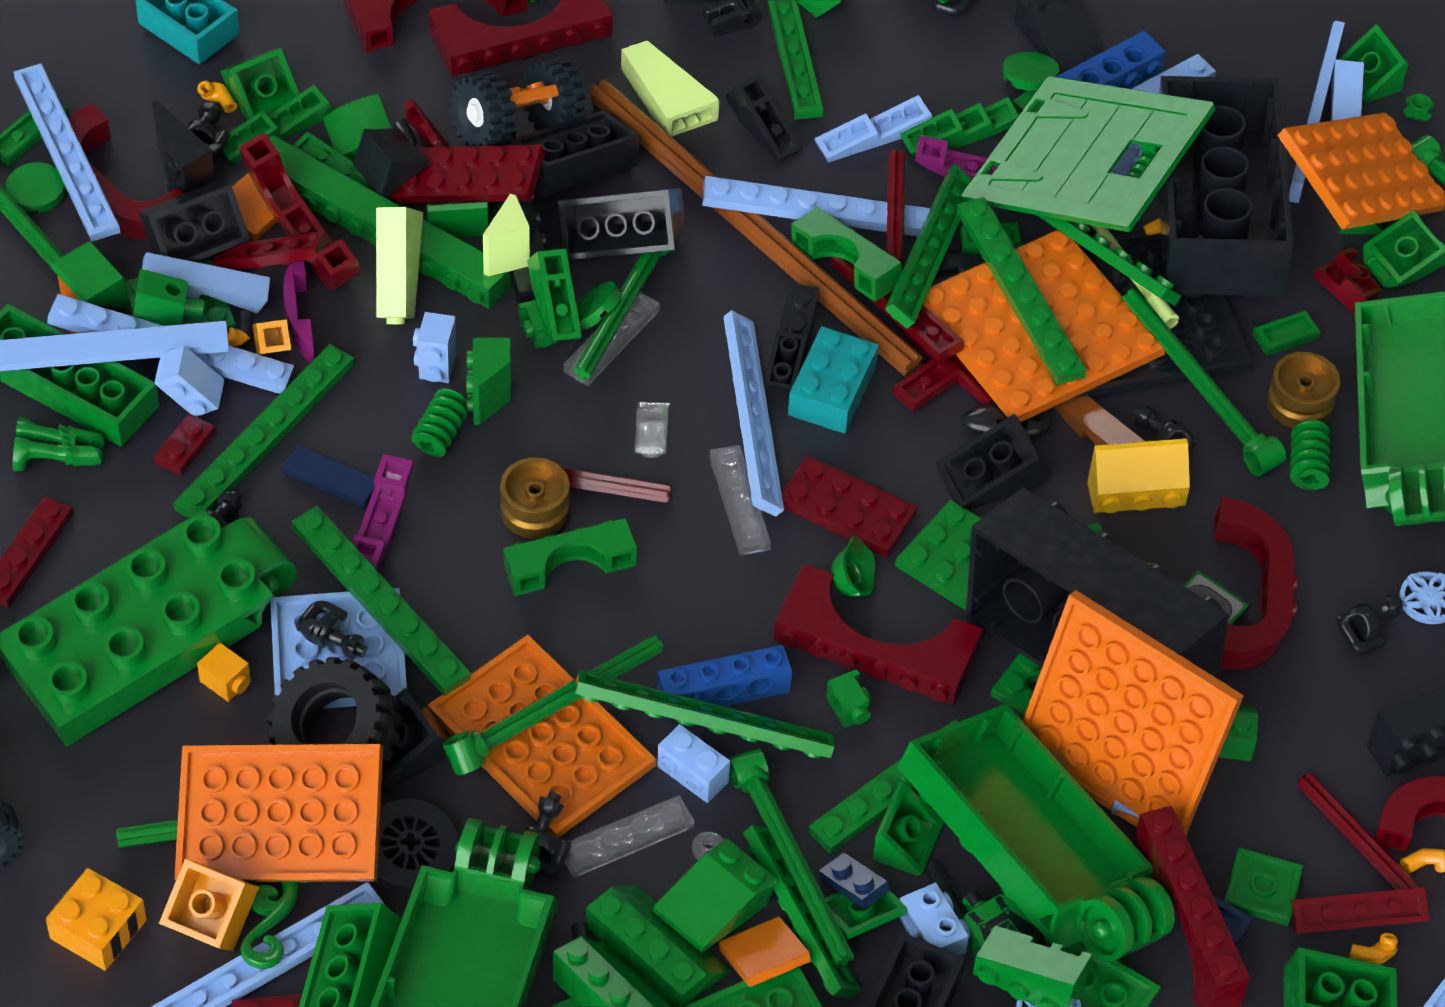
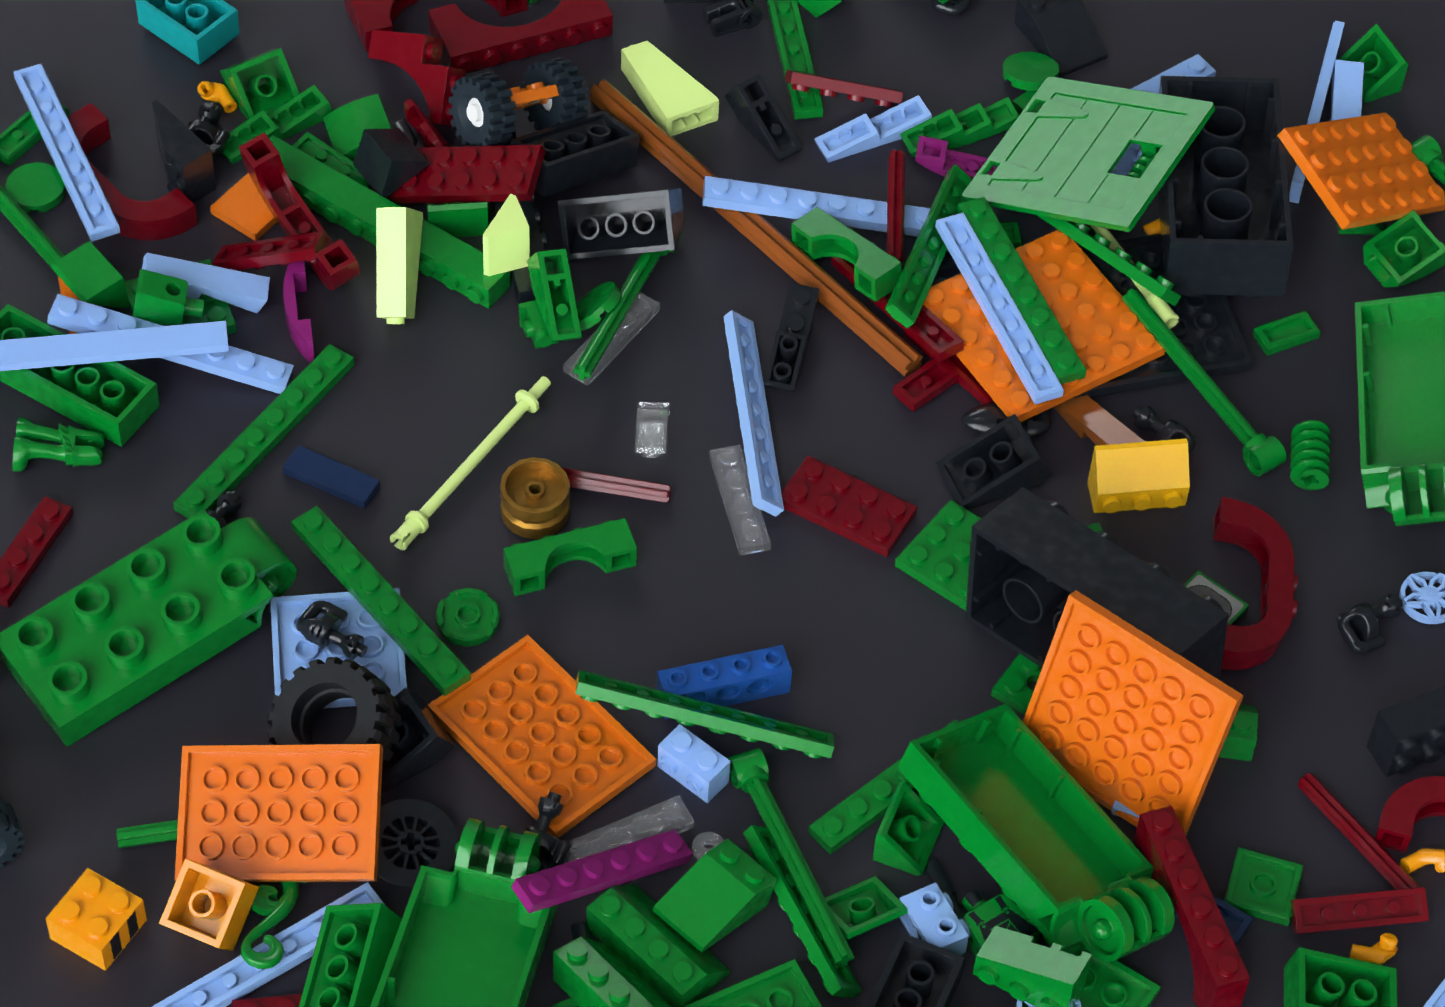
(184, 444): dark red plate -> none
(189, 381): light blue brick -> none
(195, 223): black brick -> none
(224, 672): light orange brick -> none
(244, 332): arm -> none
(271, 336): light orange brick -> none
(383, 508): magenta slope -> none
(417, 521): none -> yellowish green bar
(421, 60): none -> dark red arch
(435, 347): light blue brick -> none
(440, 422): green piece -> none
(467, 617): none -> green tile
(469, 748): green piece -> none
(489, 378): green slope -> none
(601, 871): none -> magenta plate
(764, 951): orange tile -> none
(830, 86): none -> dark red plate
(833, 380): teal brick -> none
(849, 699): green brick -> none
(854, 569): green piece -> none
(854, 880): dark blue plate -> none
(927, 667): dark red arch -> none
(999, 308): none -> light blue tile
(1123, 64): blue brick -> none
(1303, 389): pearl gold wheel -> none
(1348, 279): dark red slope -> none
(1418, 107): green plate -> none

